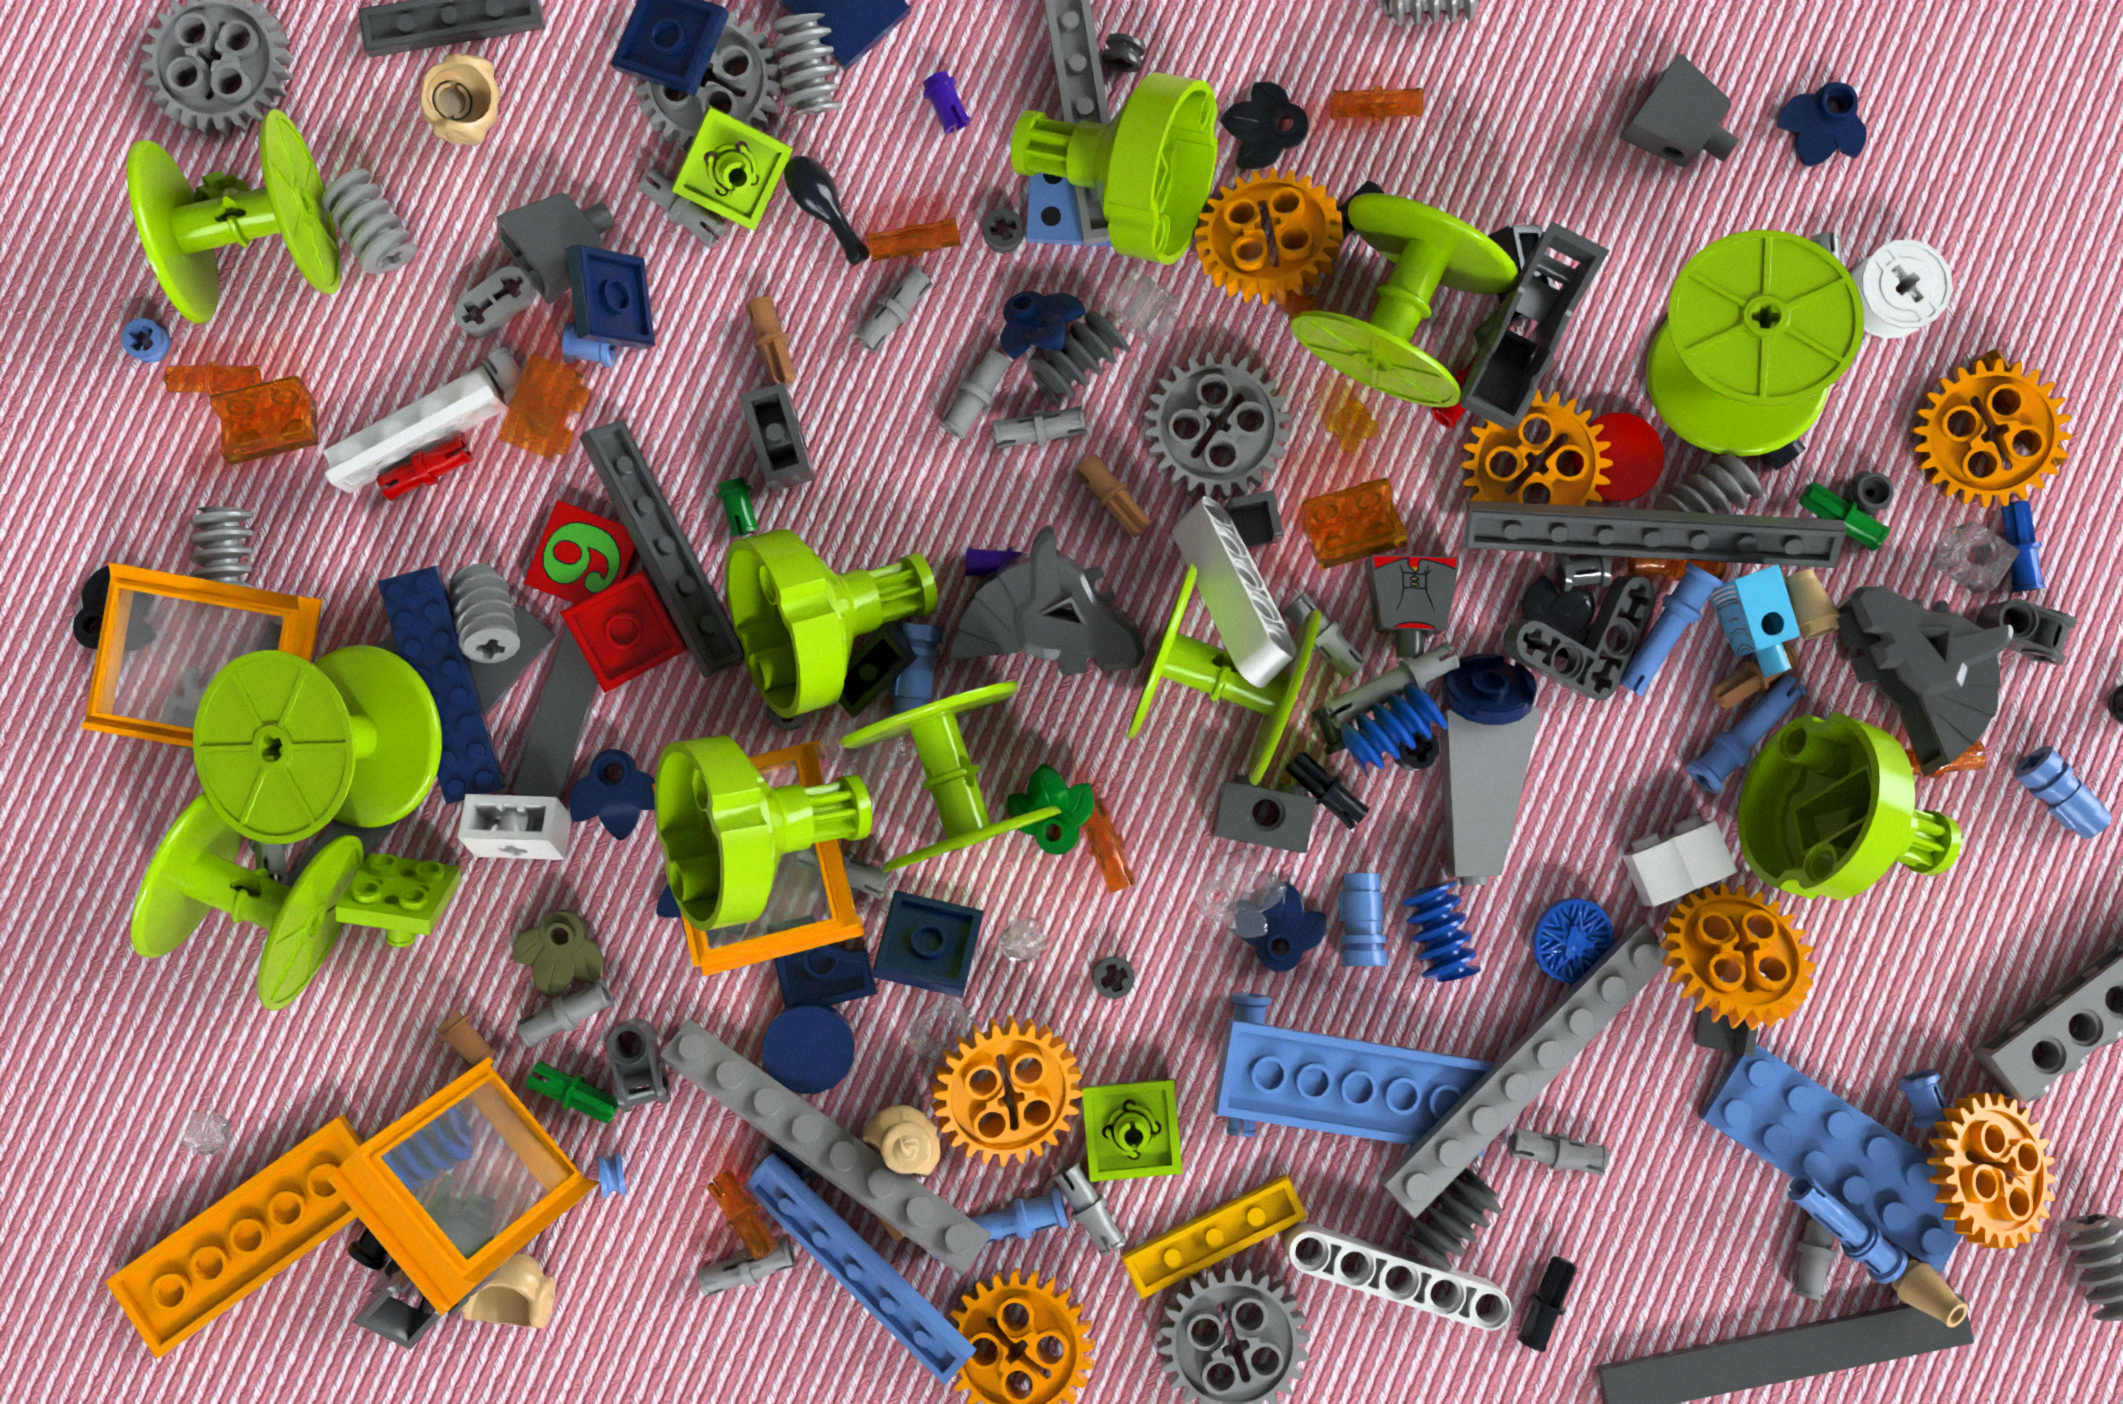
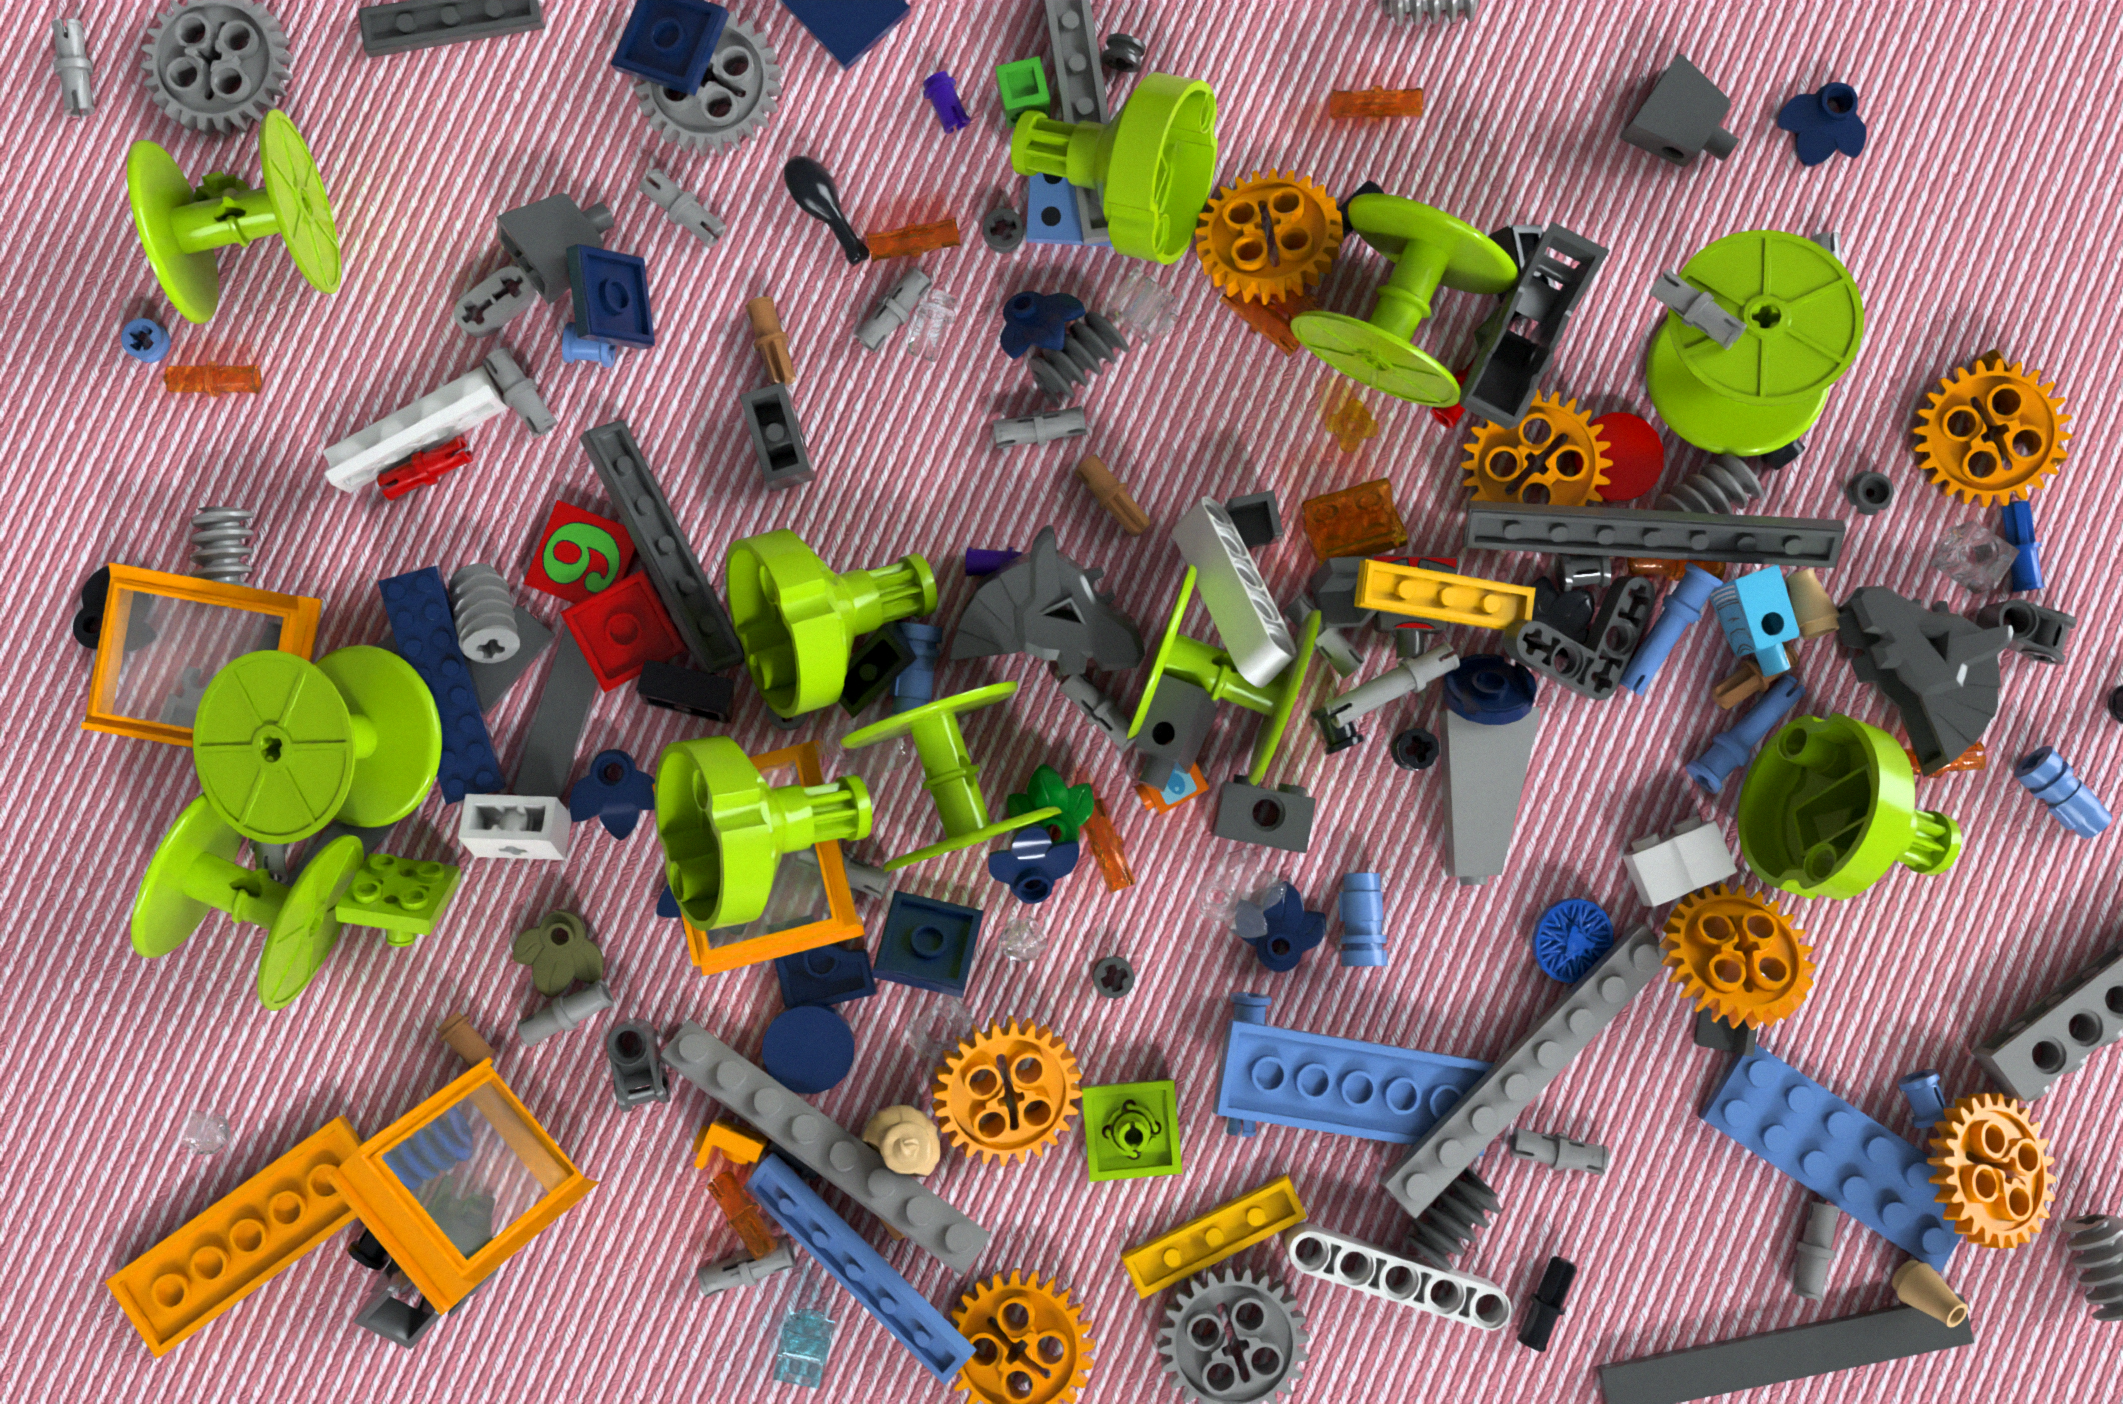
(73, 67): none -> light grey pin
(266, 419): clear orange bracket -> none
(366, 223): light grey piece -> none
(460, 98): tan hair -> none
(514, 1296): tan hair -> none
(544, 409): clear orange bracket -> none
(574, 1093): green axle -> none
(611, 1175): medium blue bush -> none
(686, 691): none -> black slope
(734, 170): lime plate -> none
(737, 507): green pin -> none
(737, 1142): none -> light orange bracket
(804, 1348): none -> clear light blue brick
(806, 63): light grey piece -> none
(942, 317): none -> clear arm
(975, 393): light grey pin -> none
(1022, 88): none -> bright green brick
(1025, 1217): medium blue pin -> none
(1033, 863): none -> dark blue plate
(1089, 1208): light grey pin -> none
(1099, 709): none -> light grey pin
(1175, 712): none -> dark grey torso
(1178, 790): none -> brick
(1248, 449): light grey gear -> none
(1258, 123): black plate -> none
(1263, 320): none -> clear orange pin
(1327, 789): black axle -> none
(1335, 593): none -> dark grey panel
(1391, 727): blue piece -> none
(1440, 933): blue piece -> none
(1441, 595): none -> yellow tile
(1697, 309): none -> light grey pin
(1858, 524): green axle -> none
(1859, 1239): medium blue pin -> none
(1923, 283): white piece -> none

